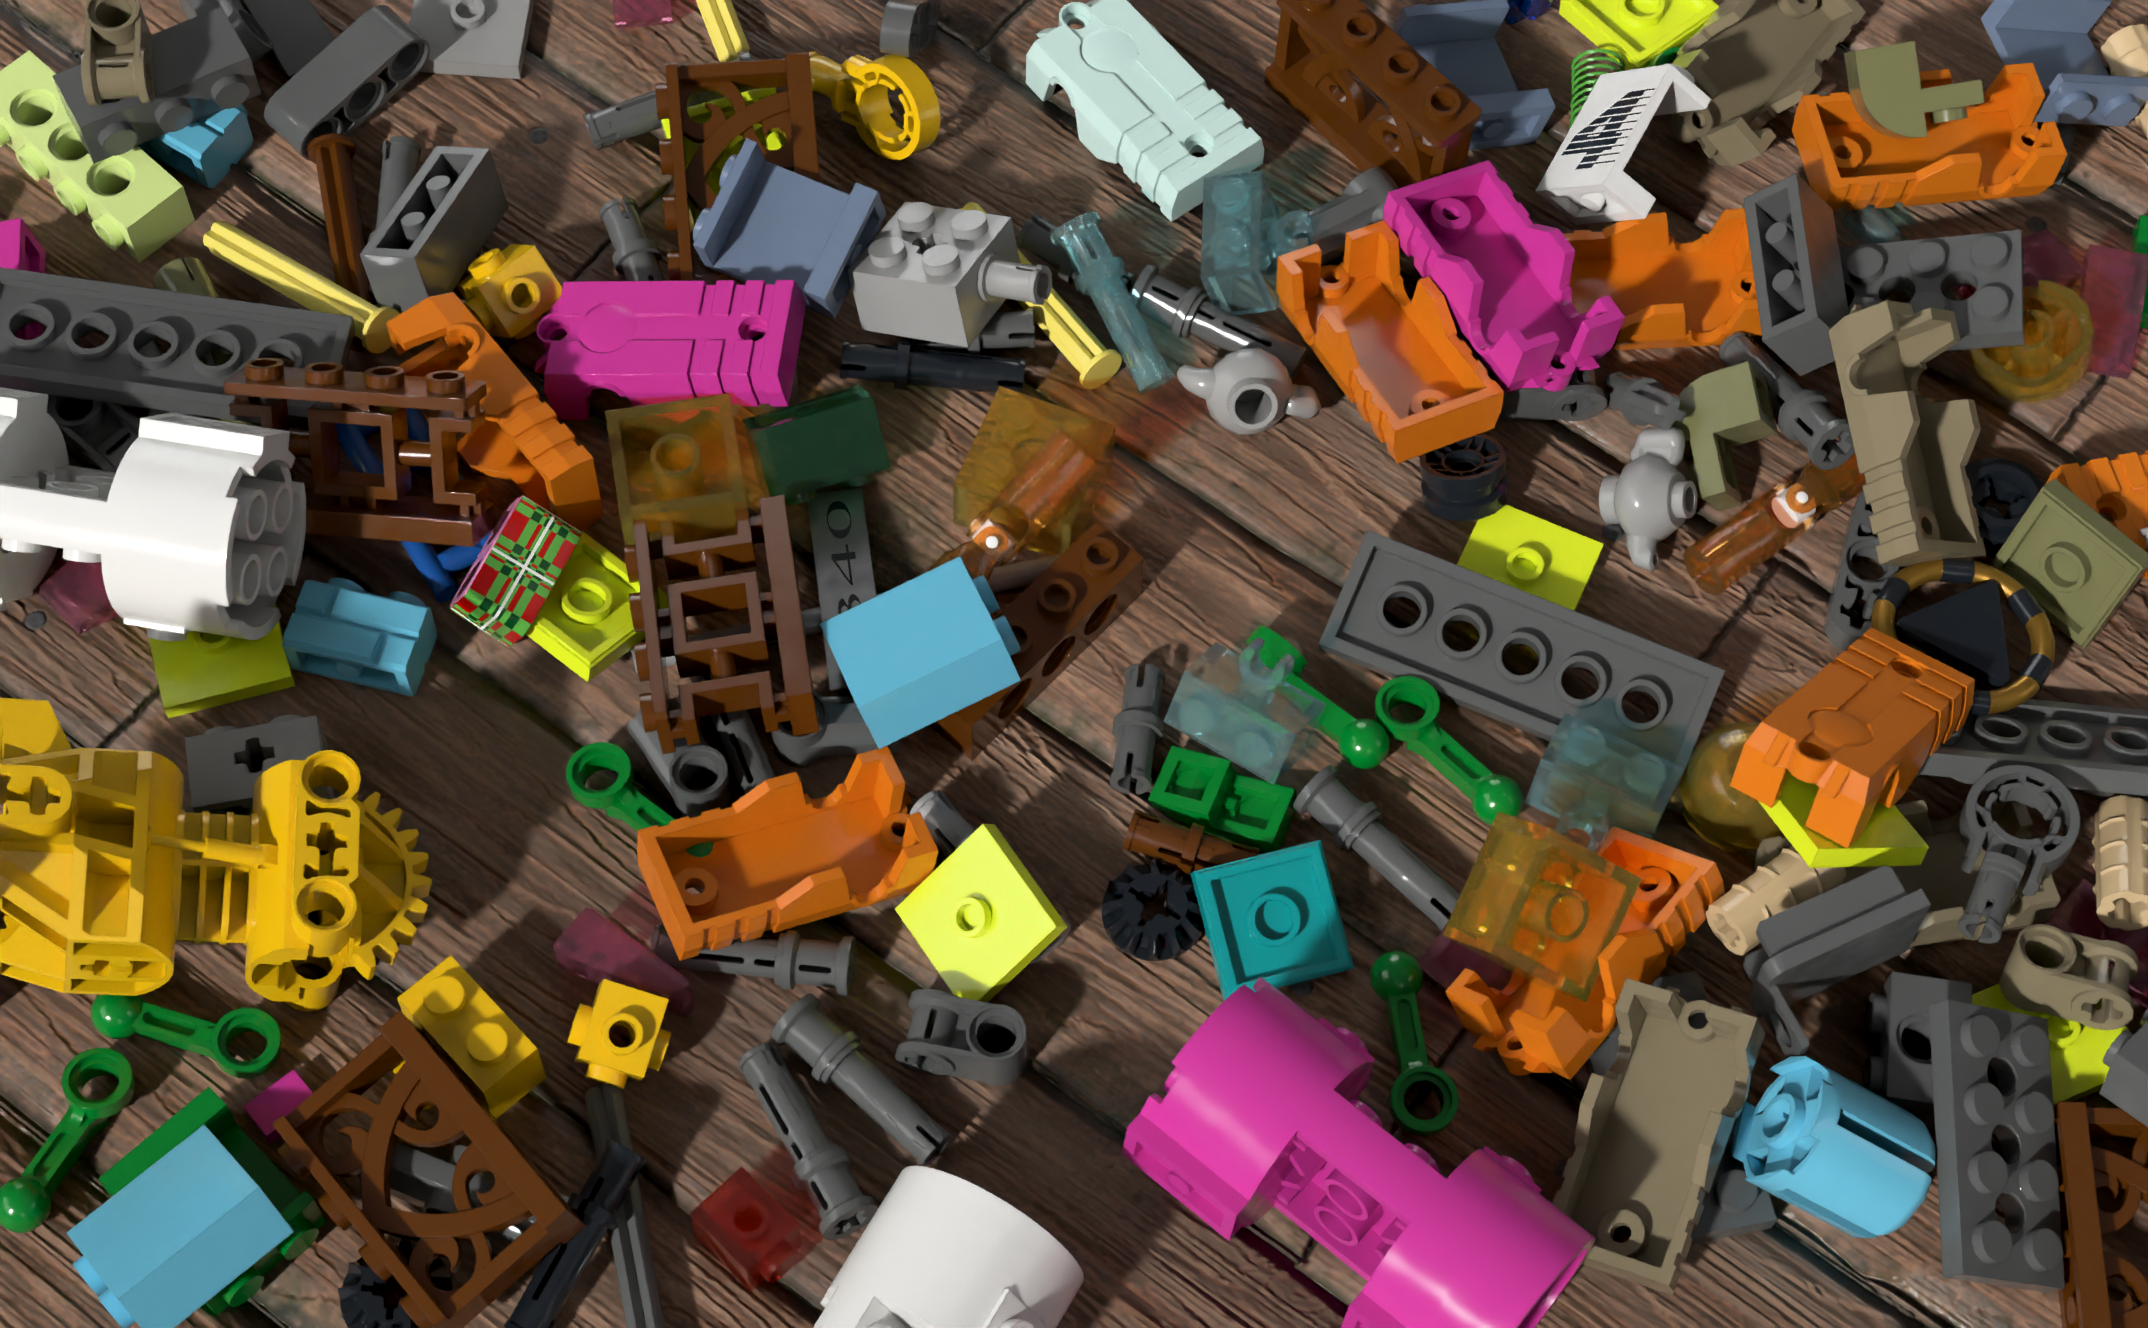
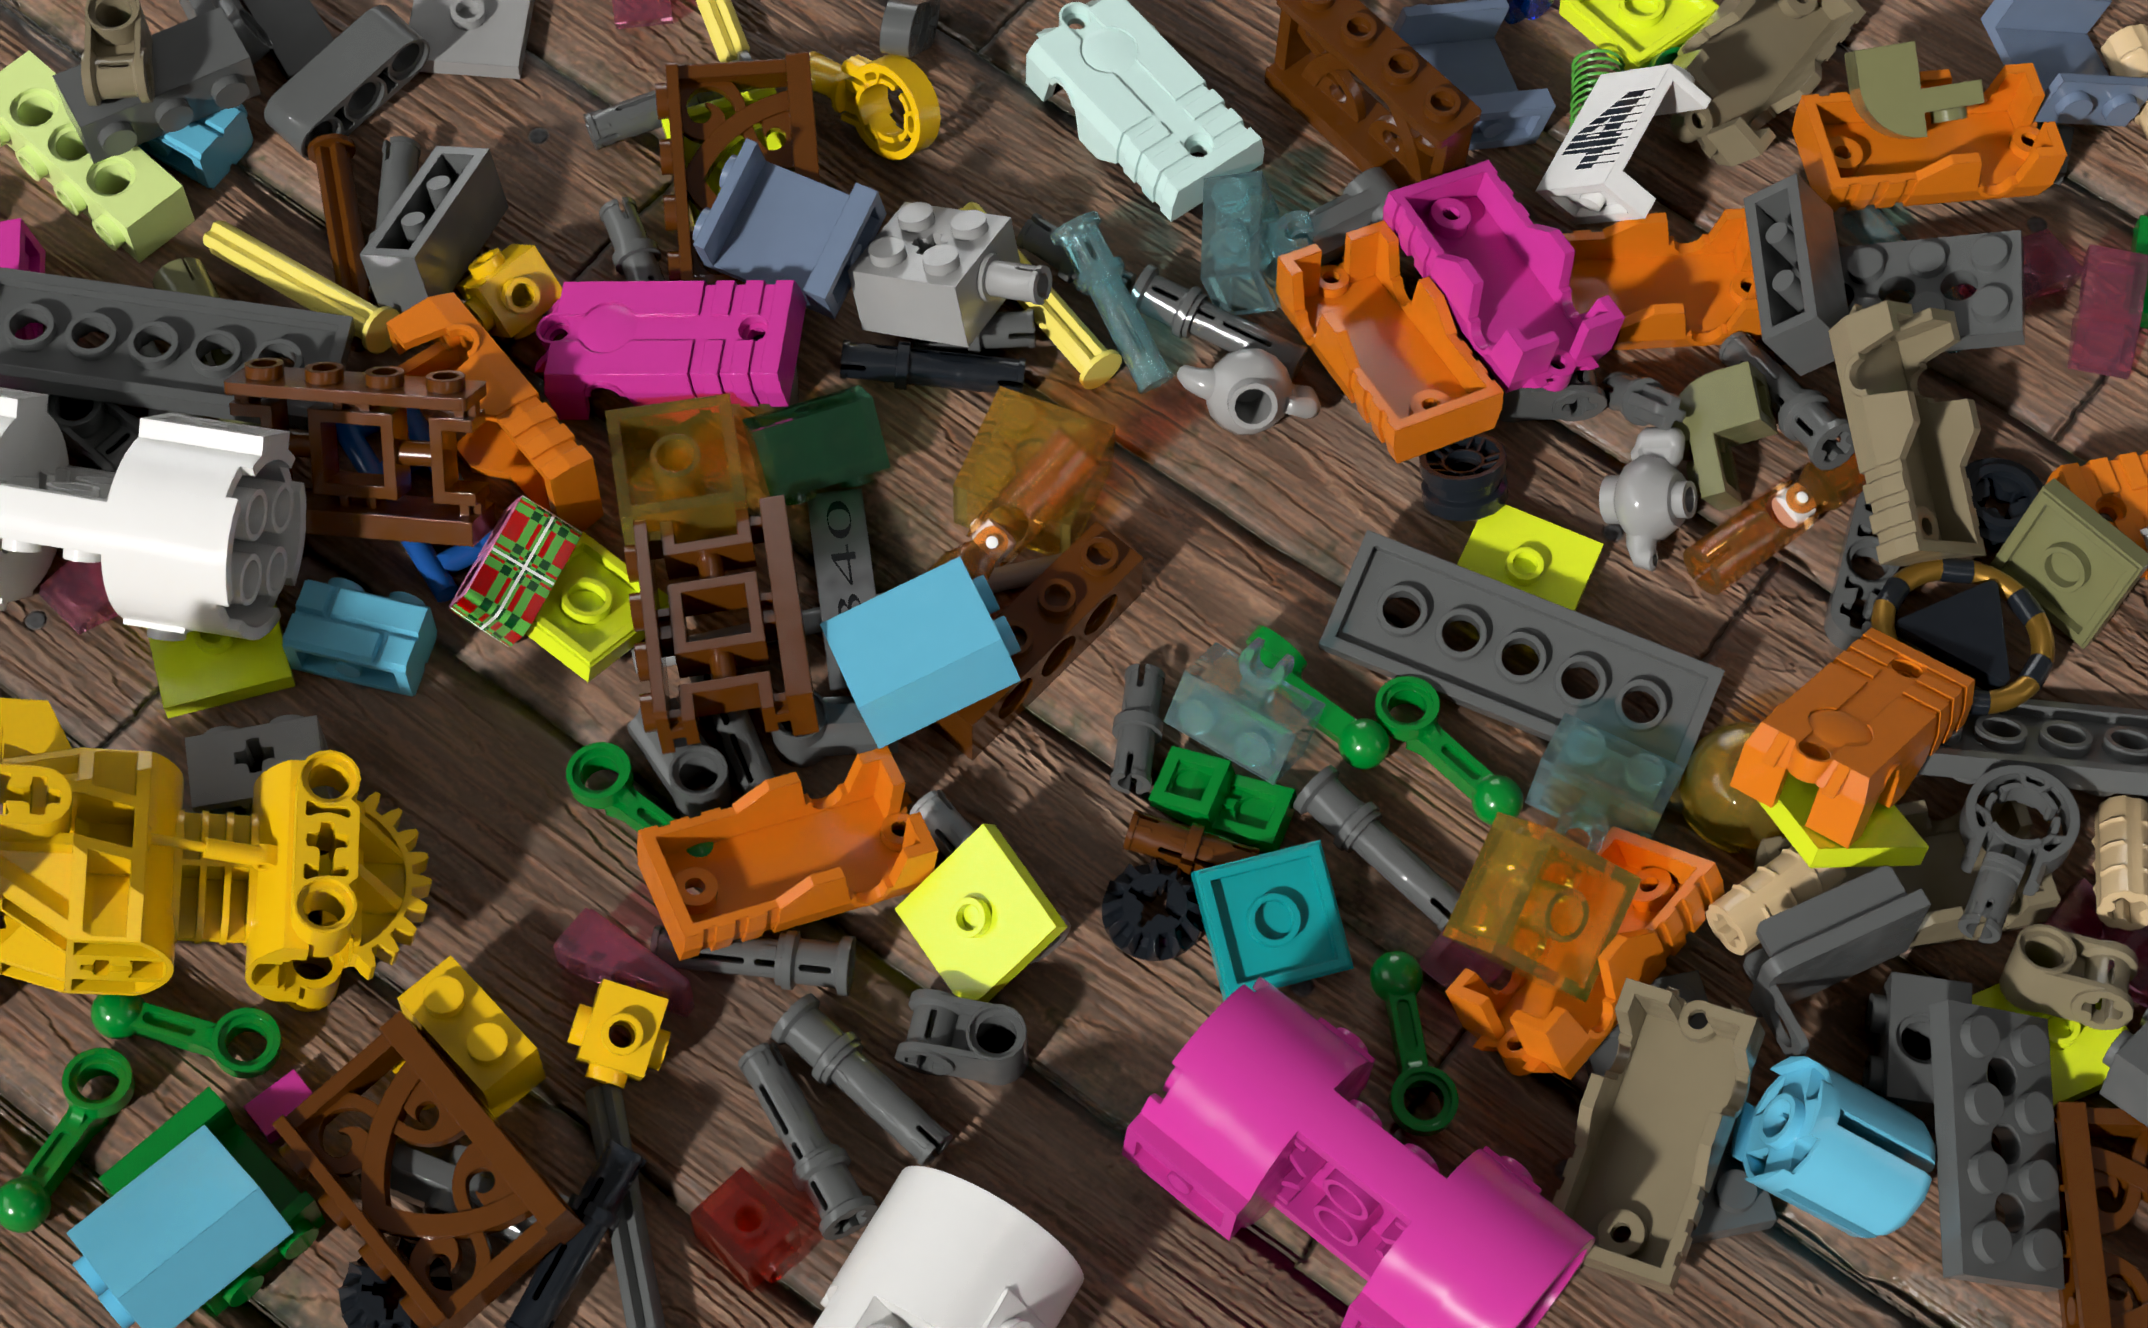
(2054, 352): clear yellow cylinder -> none

